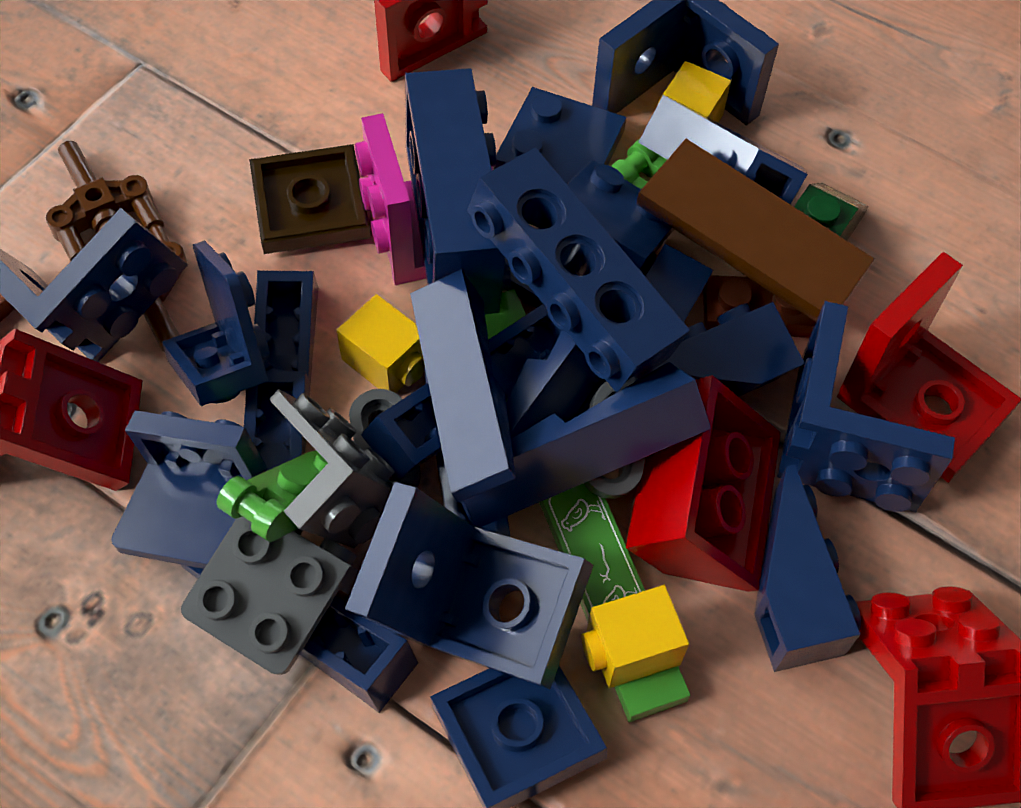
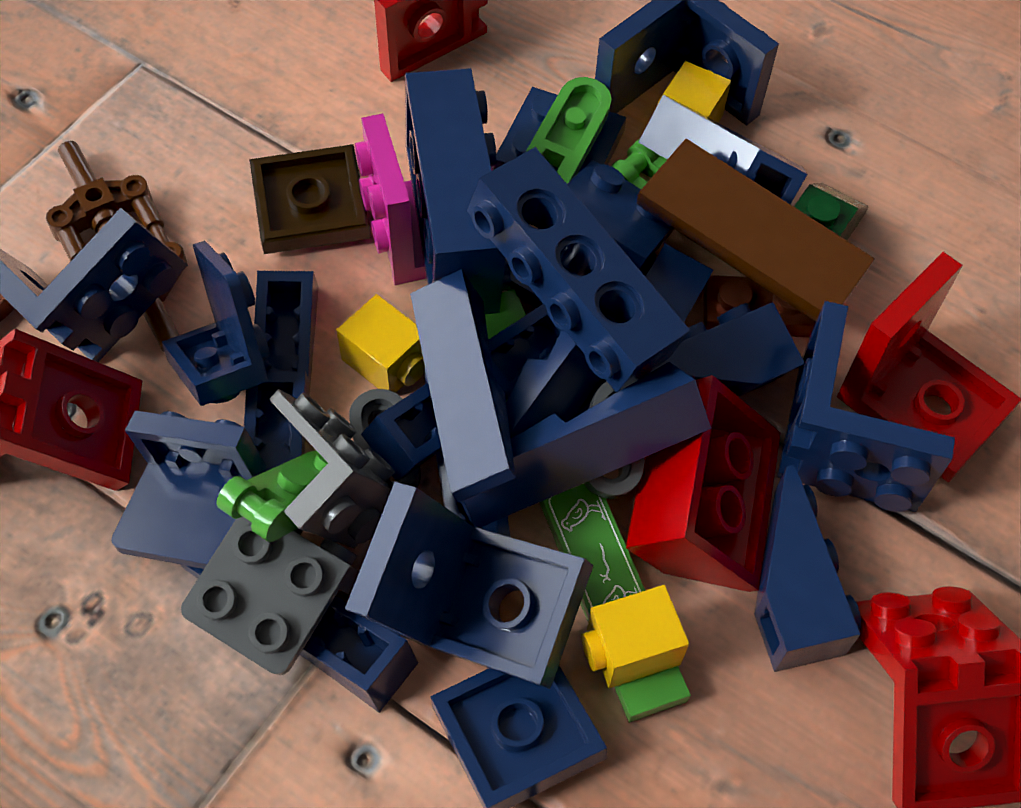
(573, 125): none -> bright green plate

